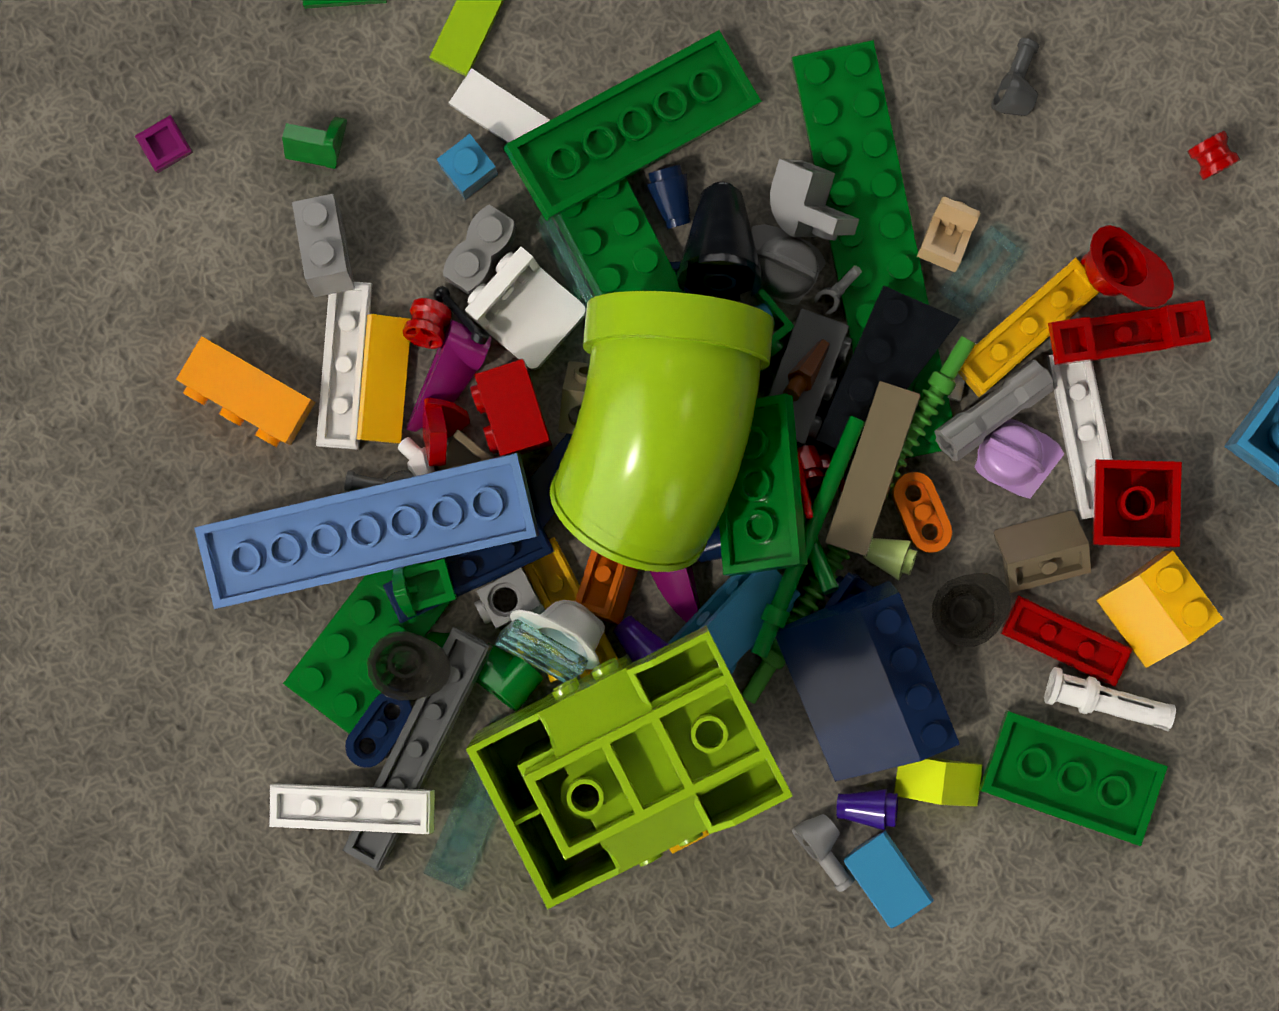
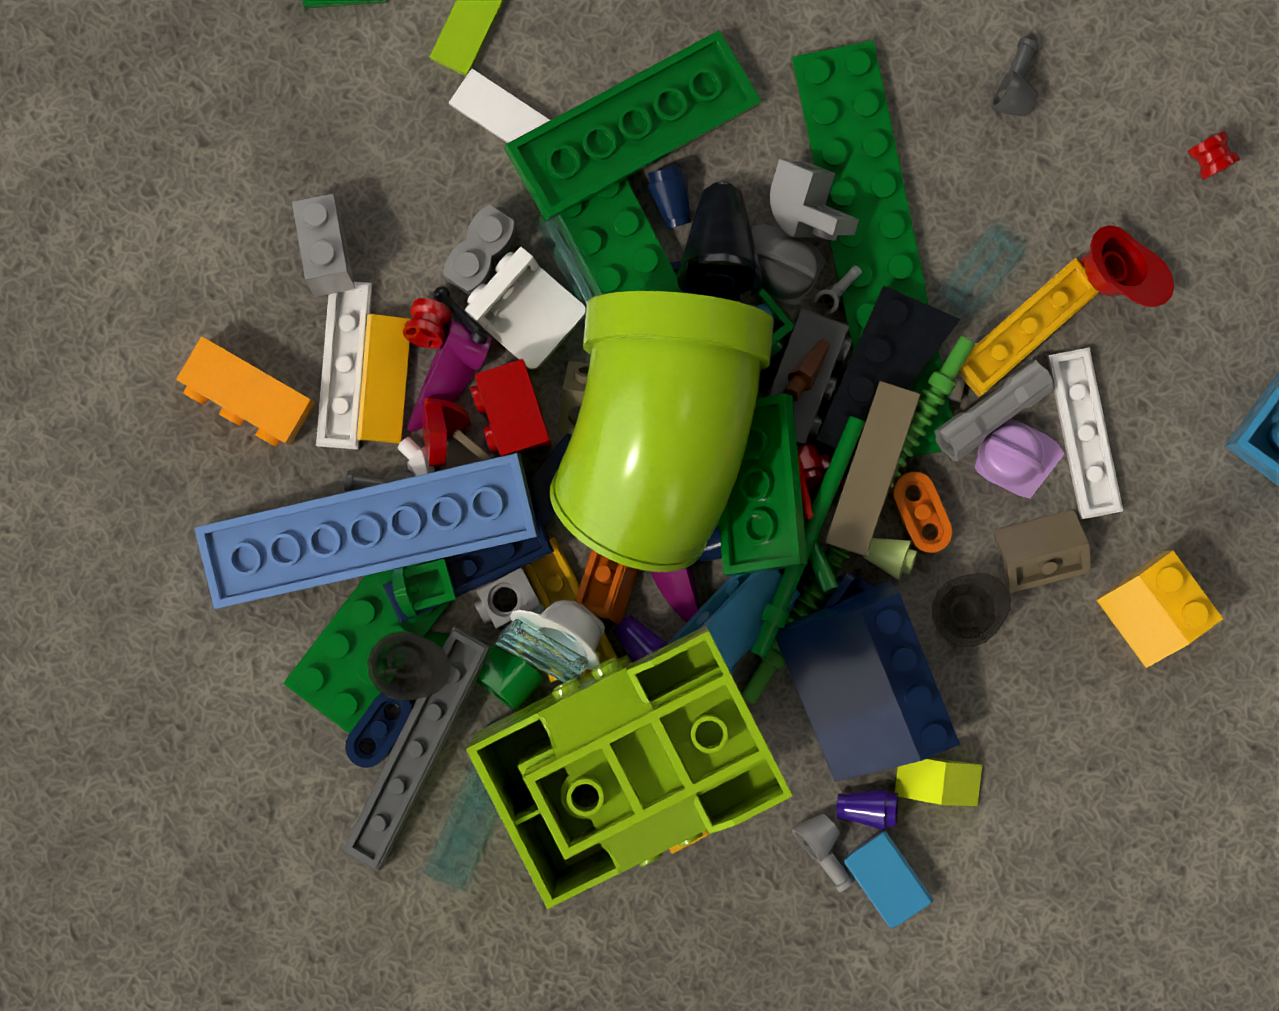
(163, 144): magenta tile -> none
(314, 145): green tile -> none
(352, 808): white tile -> none
(467, 166): dark azure brick -> none
(948, 234): tan bracket -> none
(1066, 641): red tile -> none
(1073, 778): green plate -> none
(1090, 696): white pin -> none
(1129, 333): red slope -> none
(1137, 503): red slope -> none

